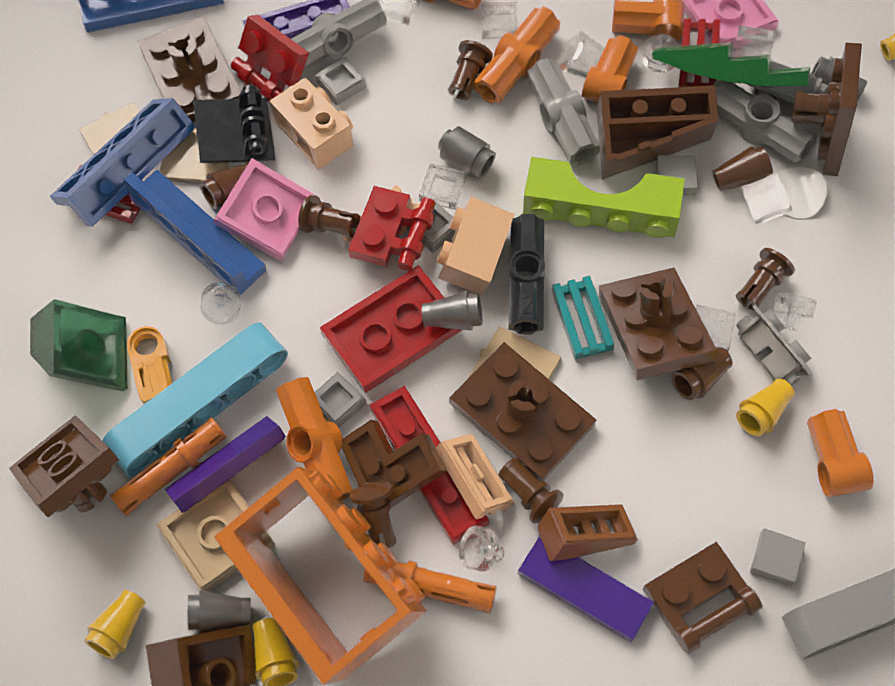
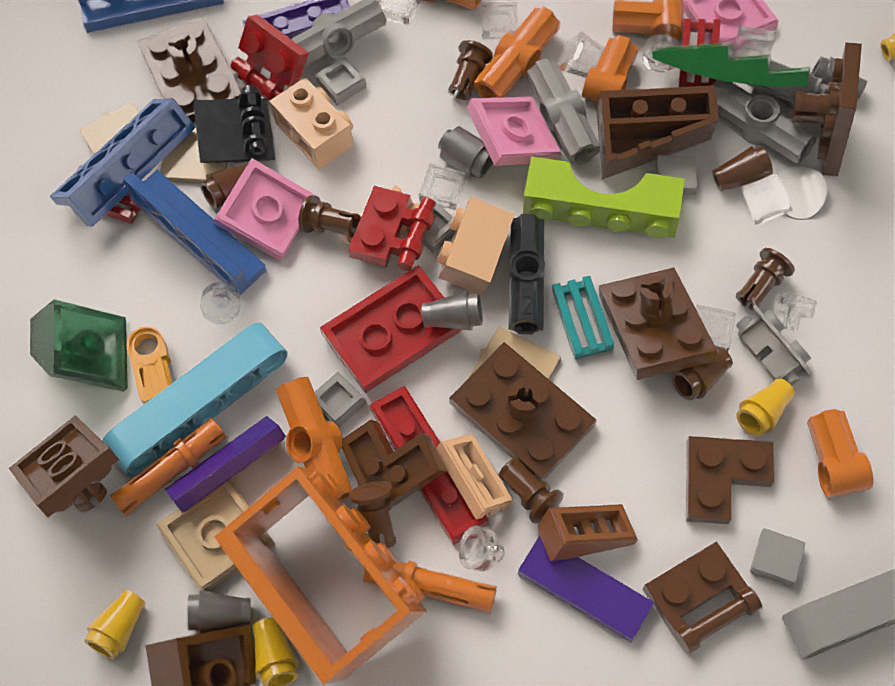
(512, 130): none -> bright pink tile
(717, 464): none -> reddish brown plate

